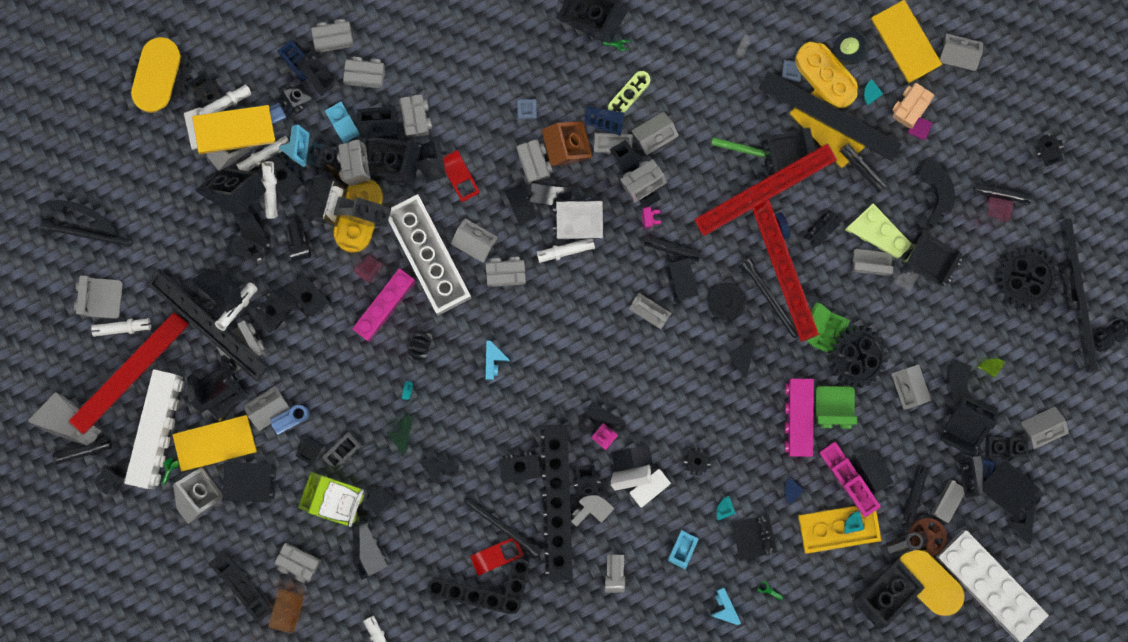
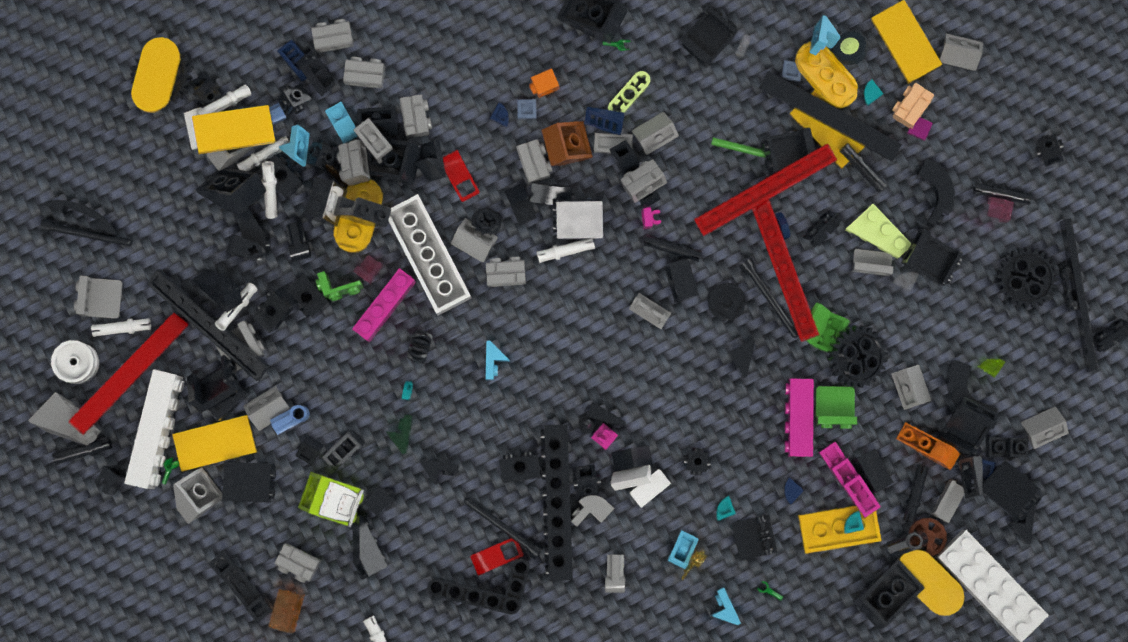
(63, 361): none -> white wheel
(324, 286): none -> bright green bracket
(373, 139): none -> light grey panel
(488, 215): none -> black gear
(500, 115): none -> dark blue tile
(544, 83): none -> orange brick
(697, 560): none -> clear yellow plate
(708, 36): none -> black panel
(823, 36): none -> medium azure slope
(928, 446): none -> orange slope

